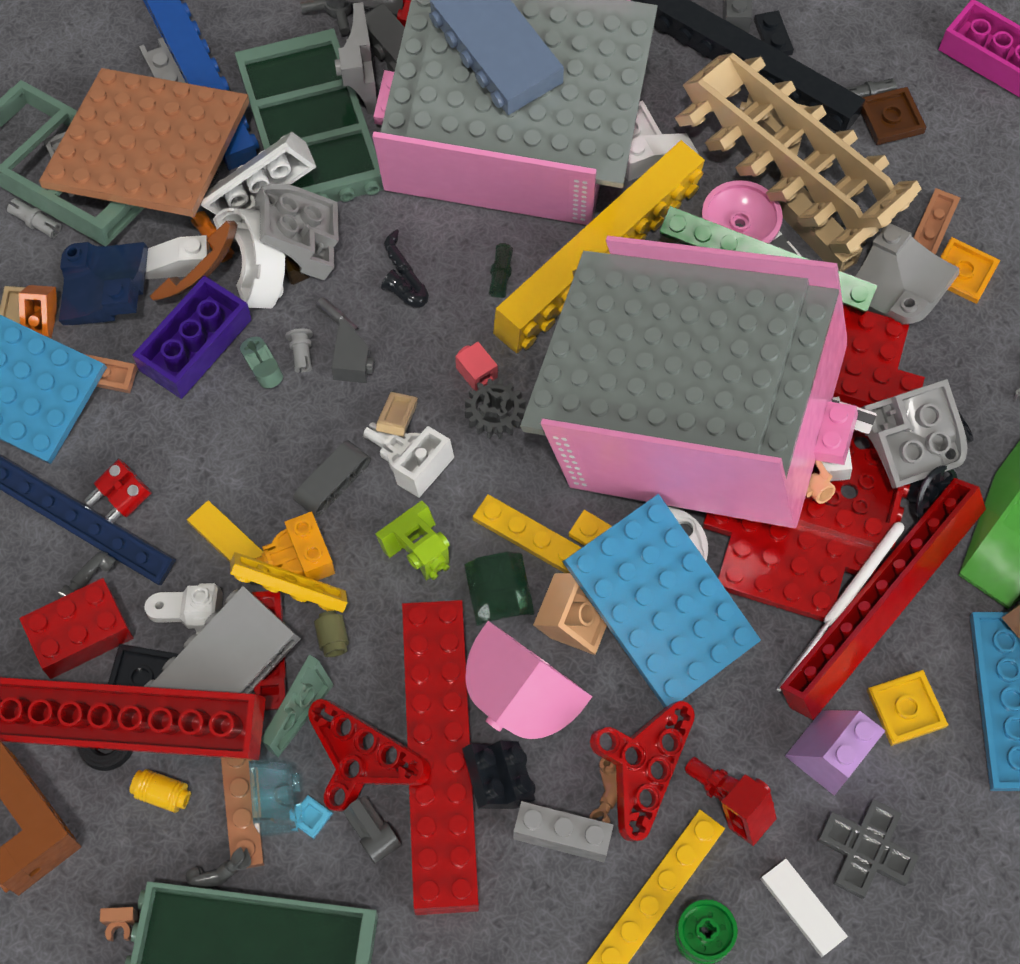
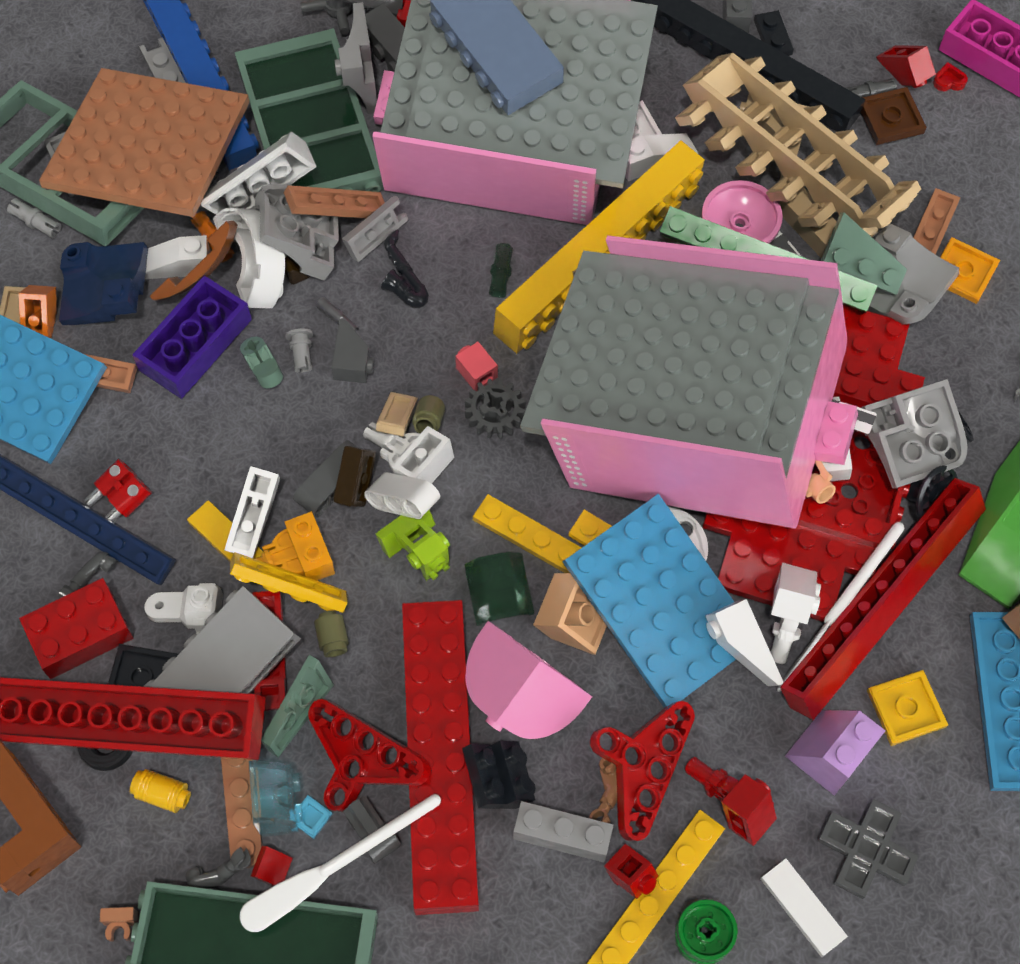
(252, 512): none -> white slope
(271, 866): none -> red tile
(286, 895): none -> white piece
(332, 201): none -> nougat plate
(354, 476): none -> dark brown slope
(374, 229): none -> light grey hinge
(402, 495): none -> white beam
(428, 413): none -> olive brick
(637, 872): none -> red brick
(741, 637): none -> white slope
(793, 600): none -> white brick
(863, 256): none -> sand green wing
(908, 64): none -> red slope
(950, 78): none -> red tile

